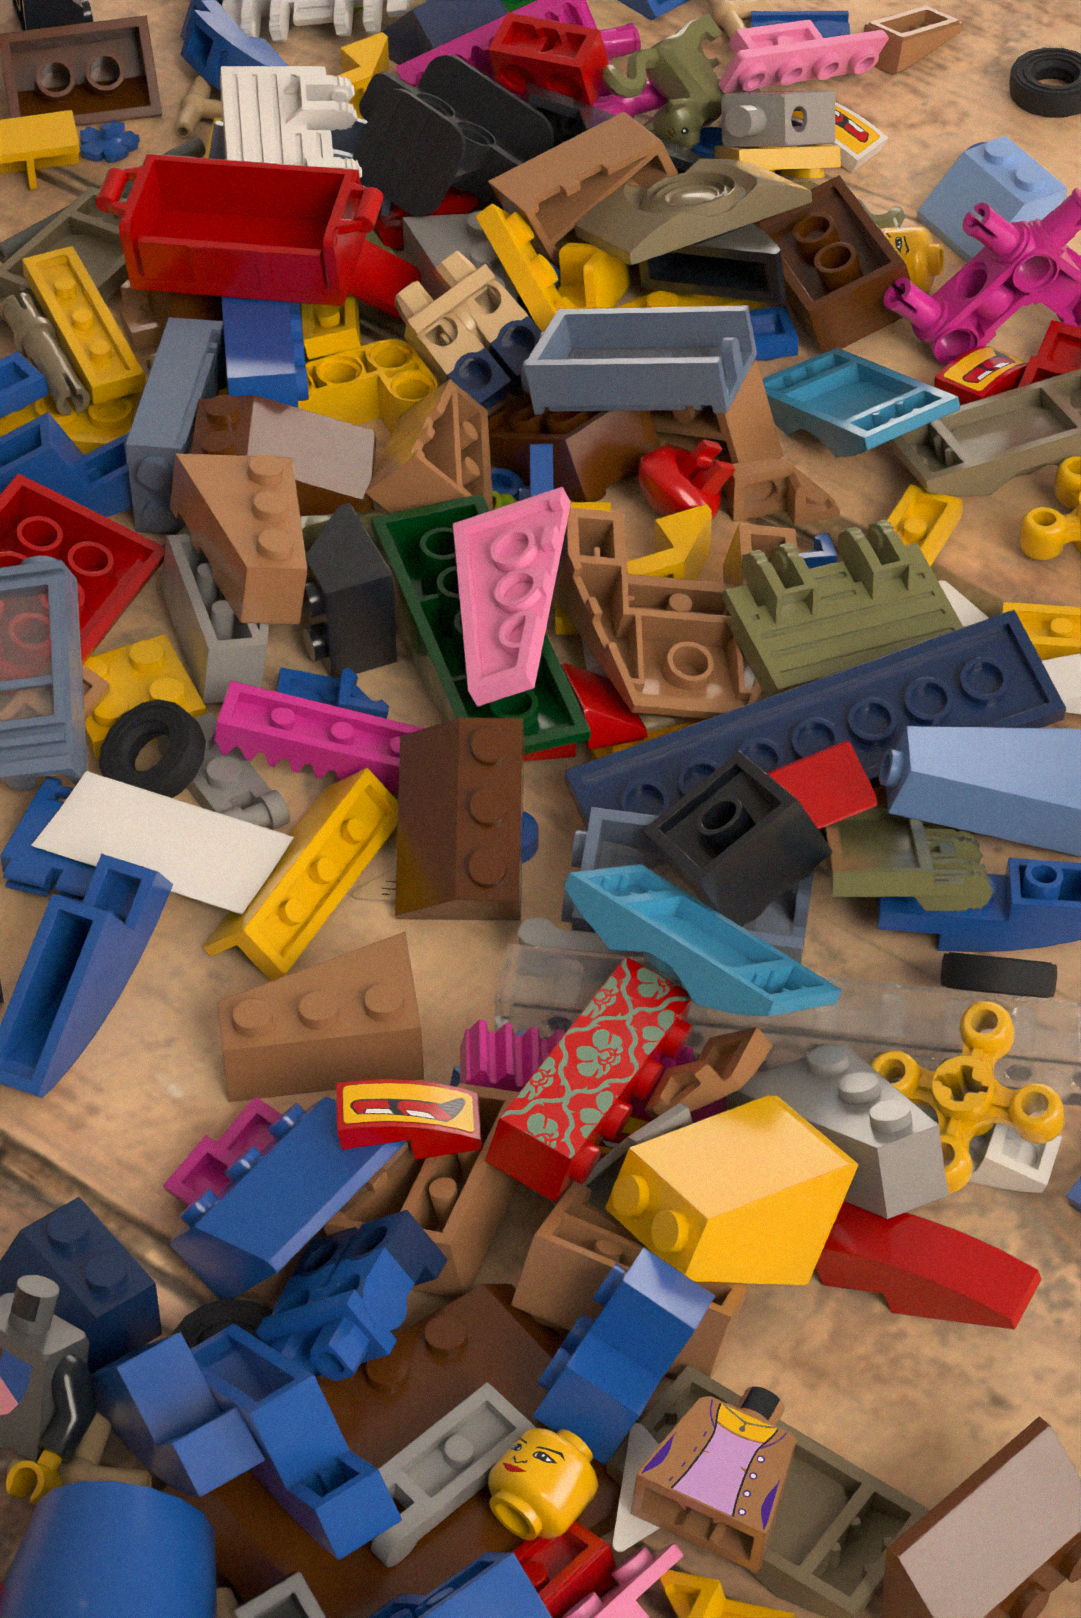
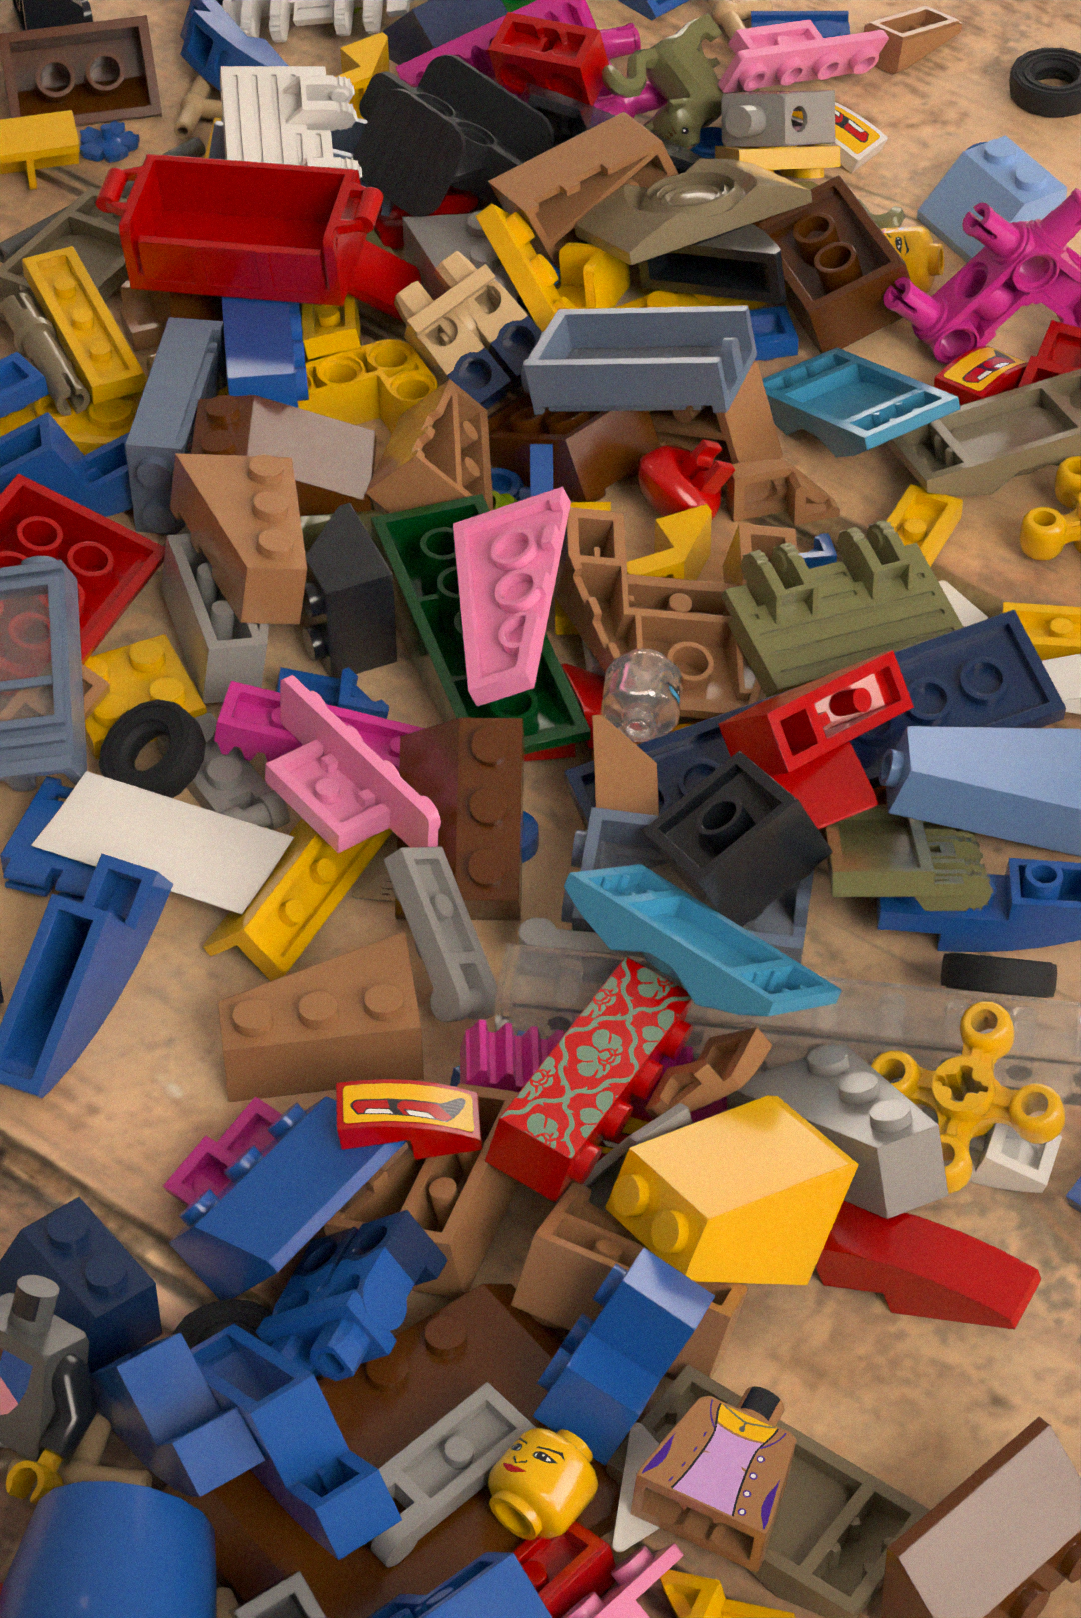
(341, 781): none -> bright pink bracket
(443, 934): none -> light grey plate
(622, 771): none -> medium nougat slope
(642, 694): none -> clear head
(819, 715): none -> red slope

